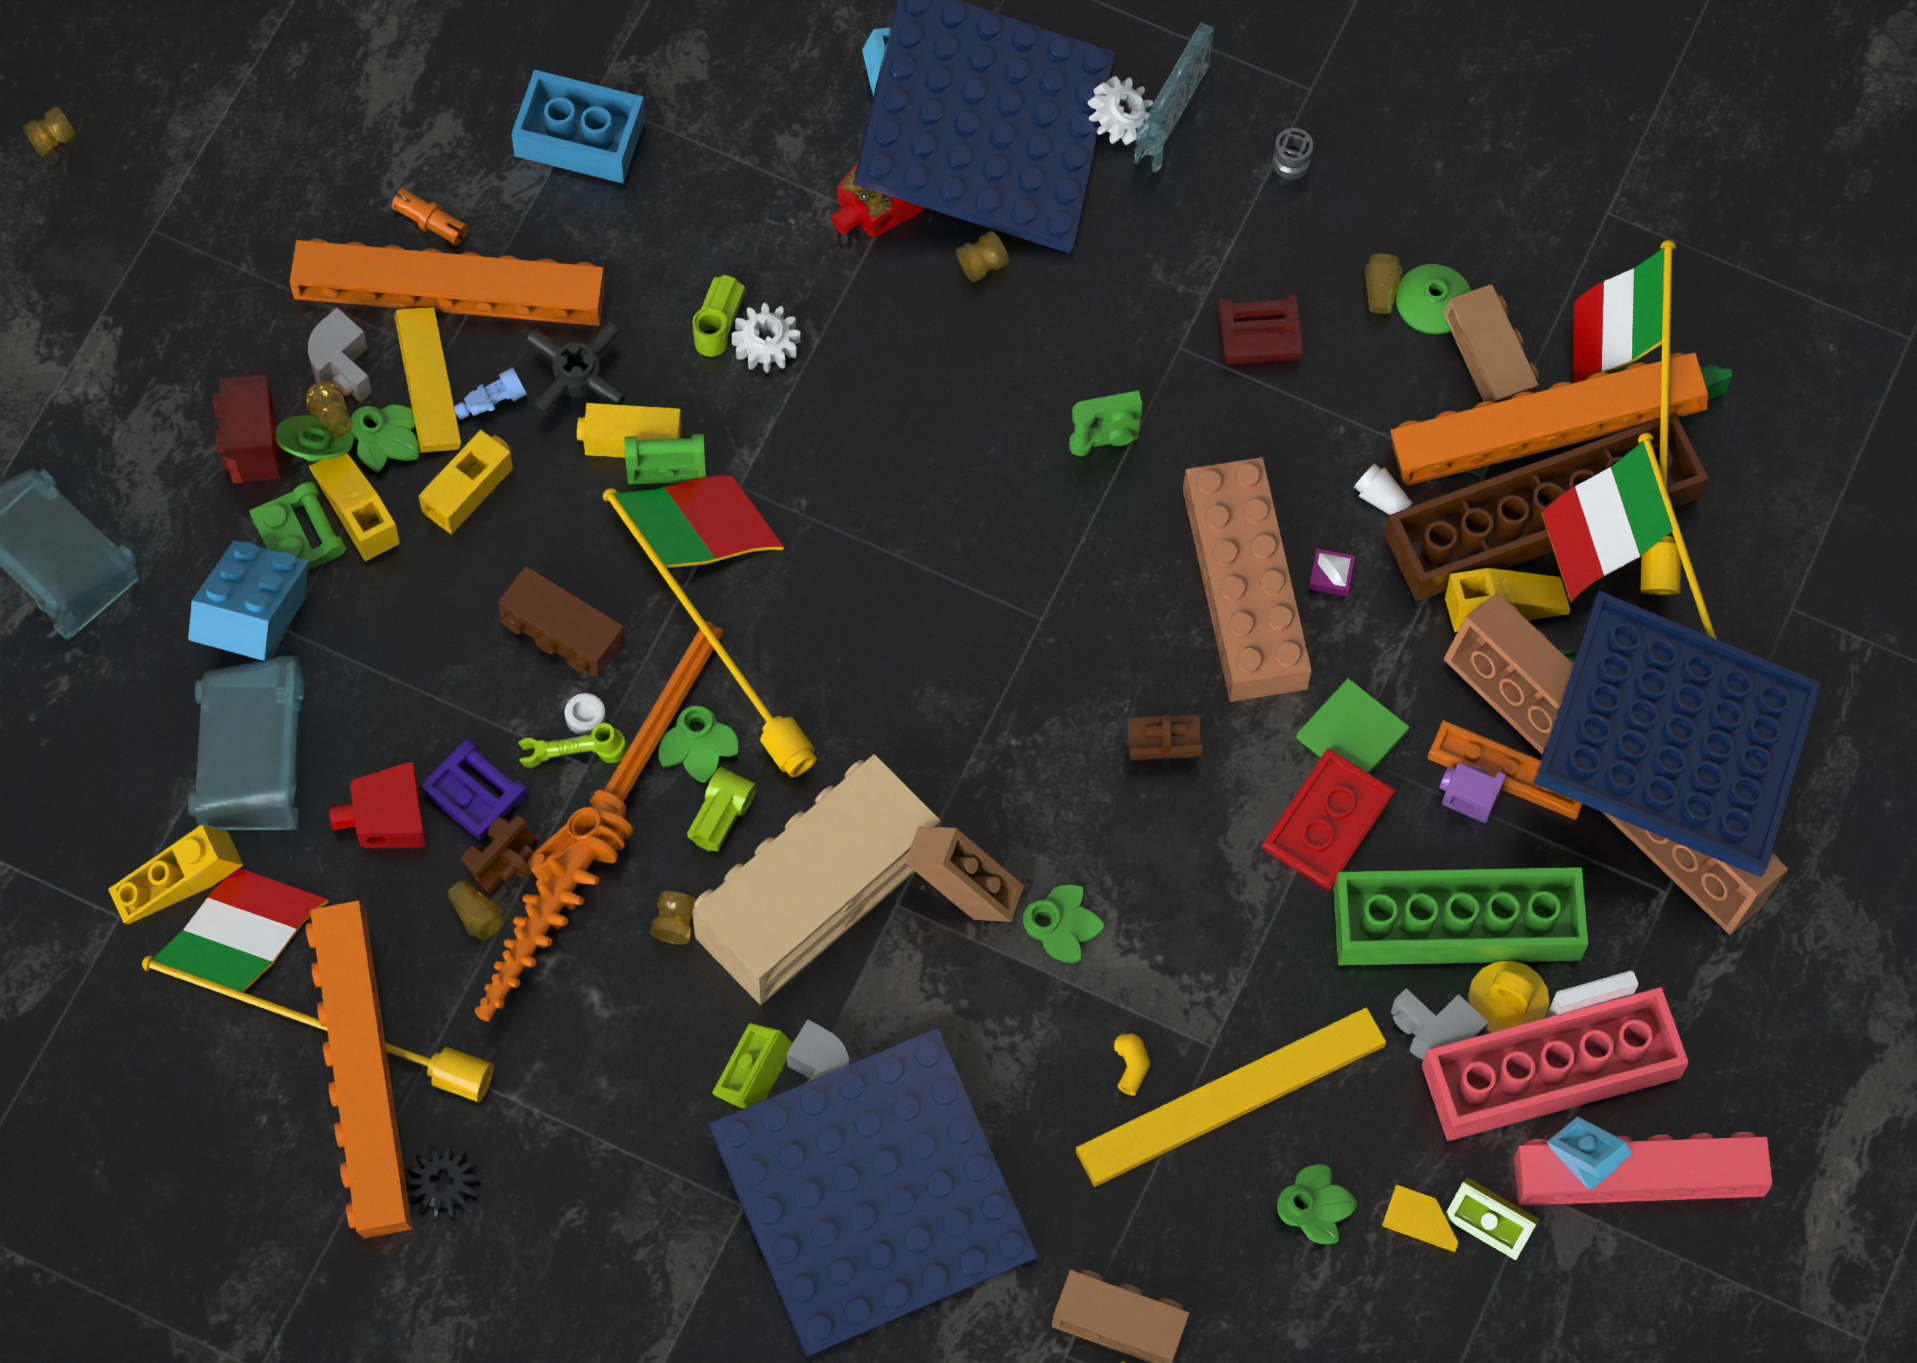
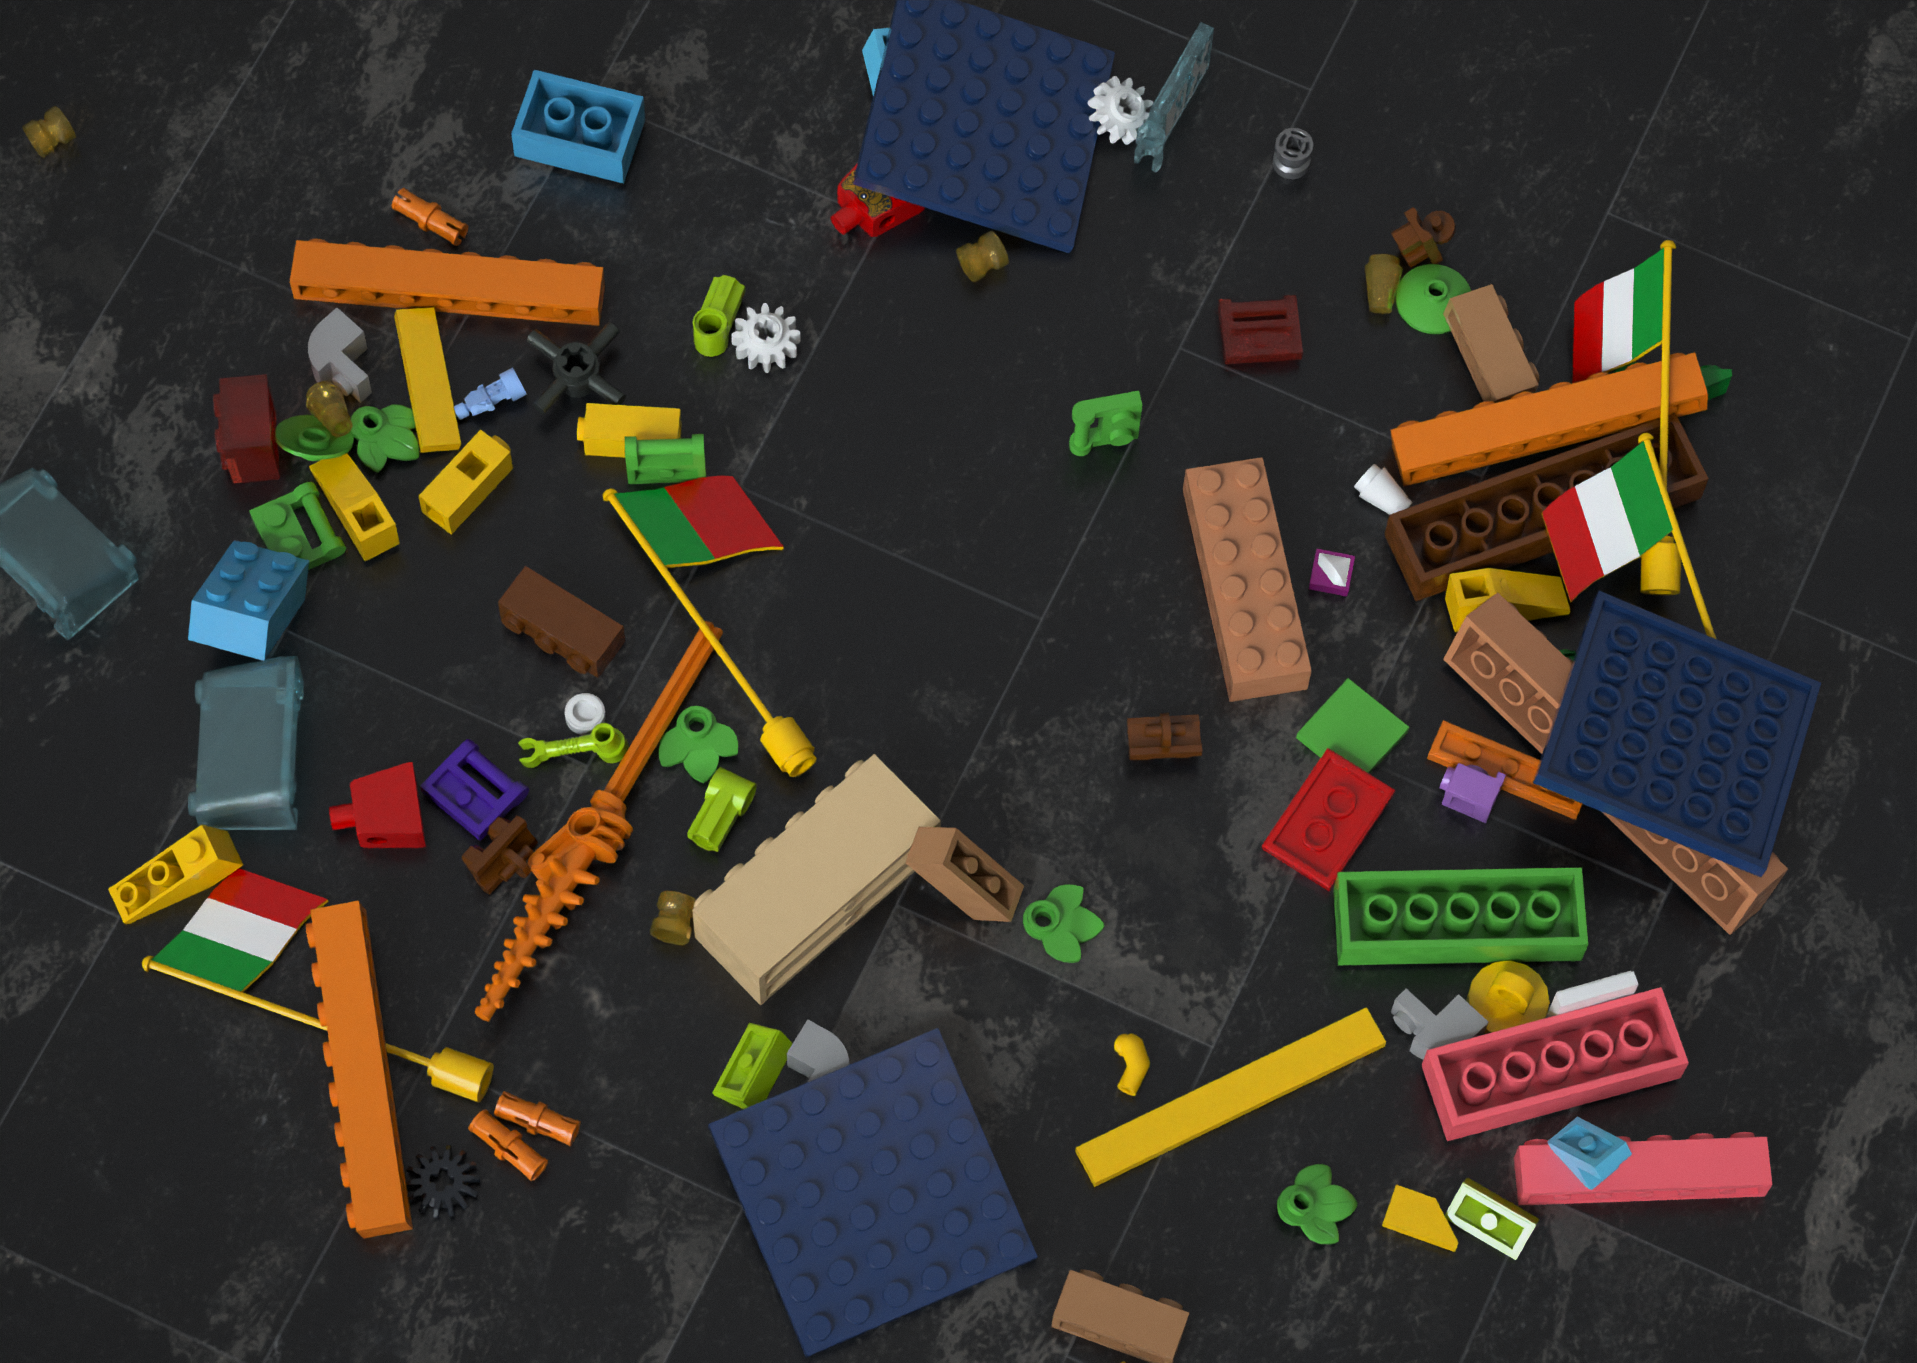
(476, 910): clear yellow cone -> none
(508, 1145): none -> orange pin
(537, 1118): none -> orange pin
(1419, 239): none -> reddish brown hips

